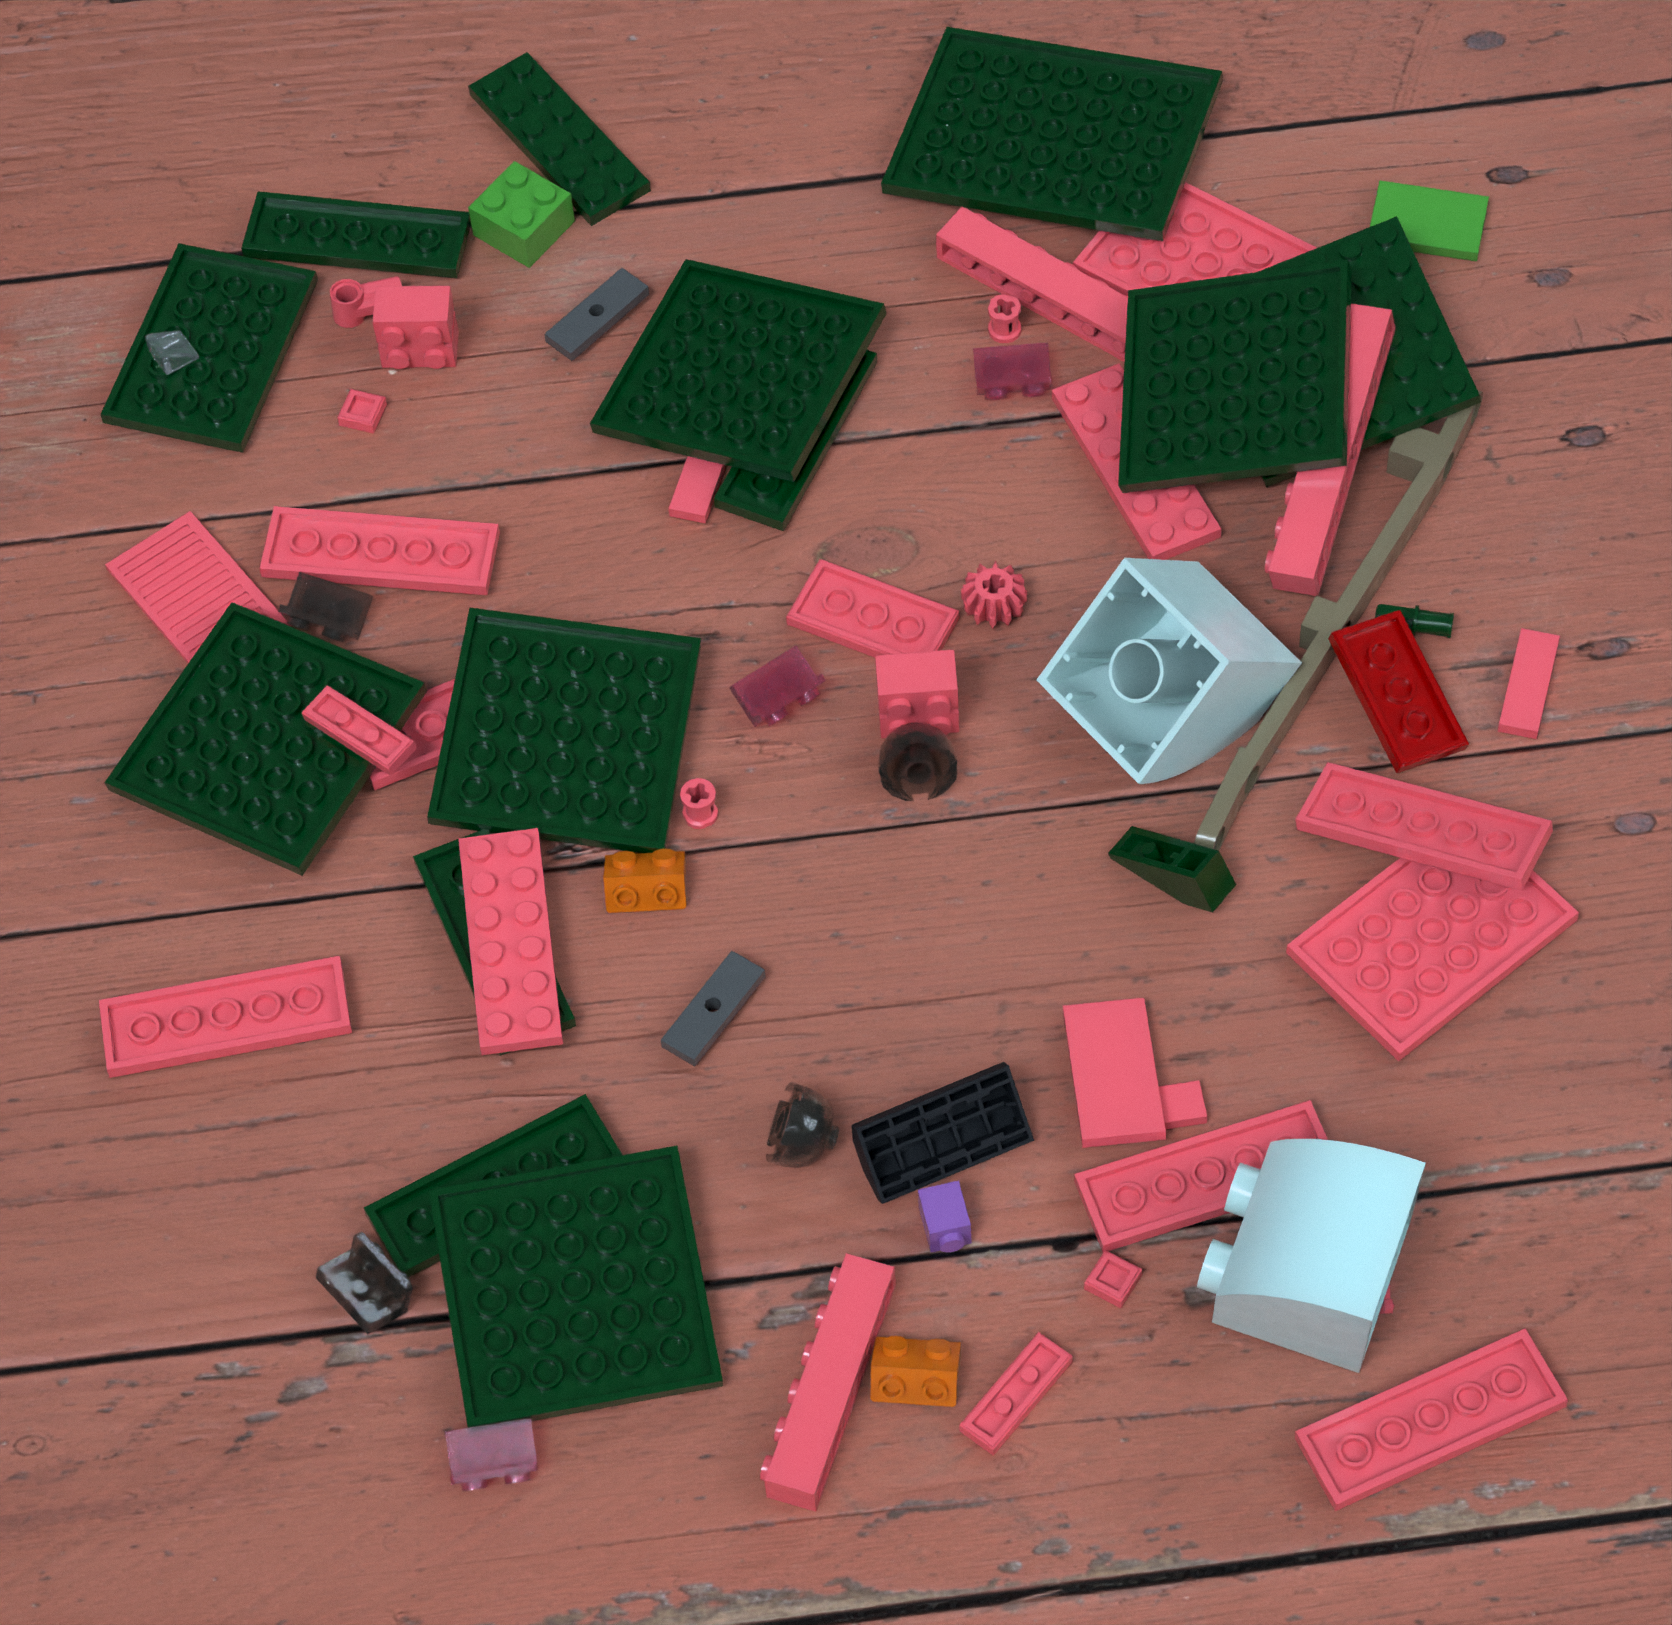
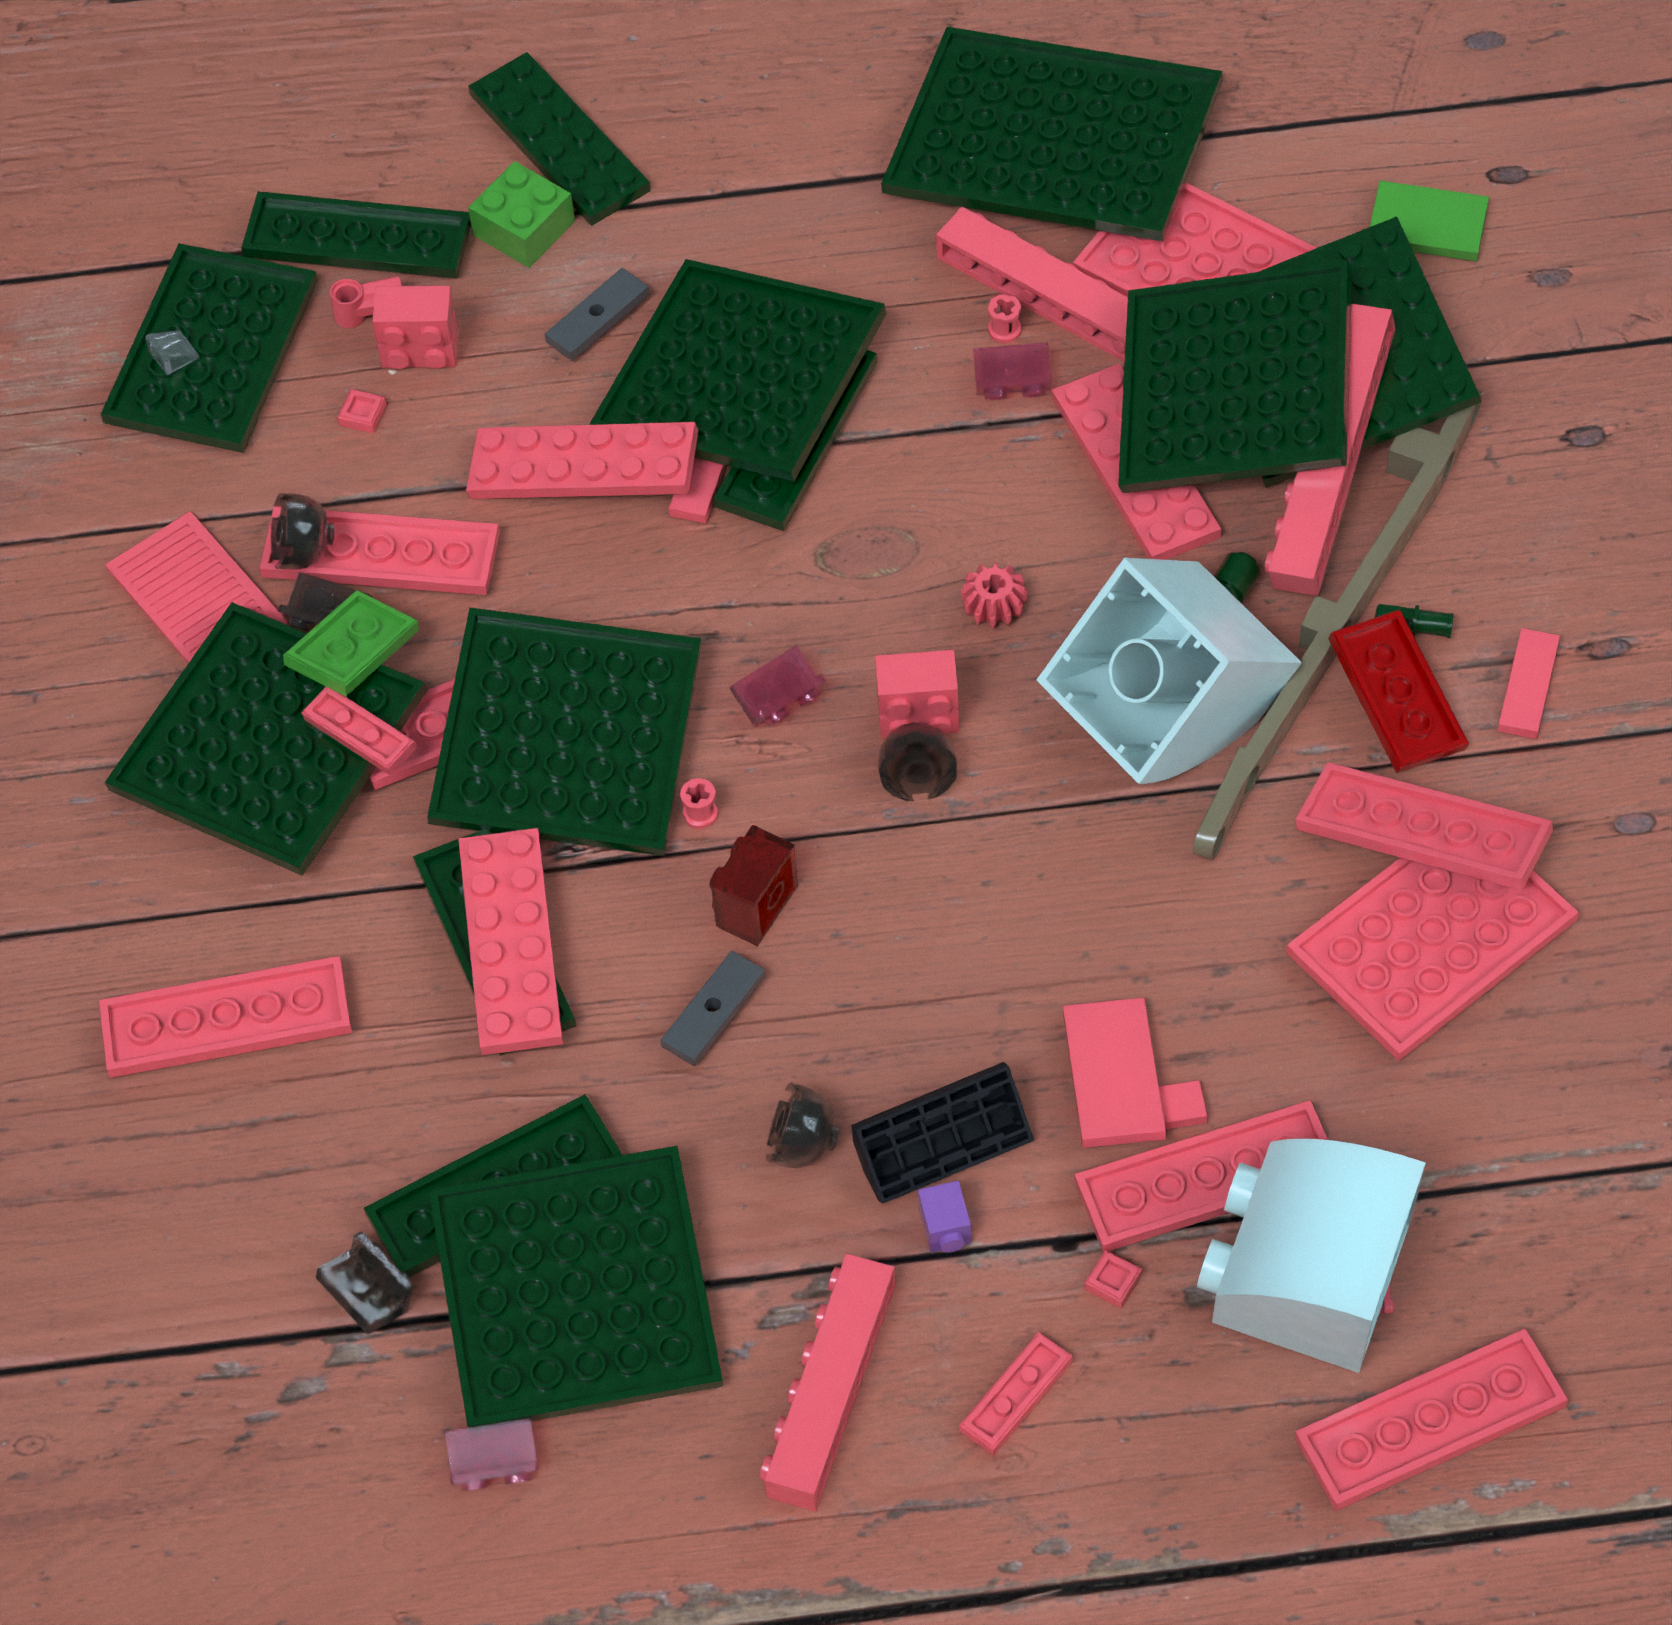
(299, 532): none -> clear smoke cylinder
(351, 643): none -> bright green tile
(582, 460): none -> coral plate
(645, 881): orange bracket -> none
(754, 884): none -> clear red brick
(869, 613): coral tile -> none
(915, 1371): orange bracket -> none
(1176, 867): dark green slope -> none
(1238, 574): none -> dark green brick

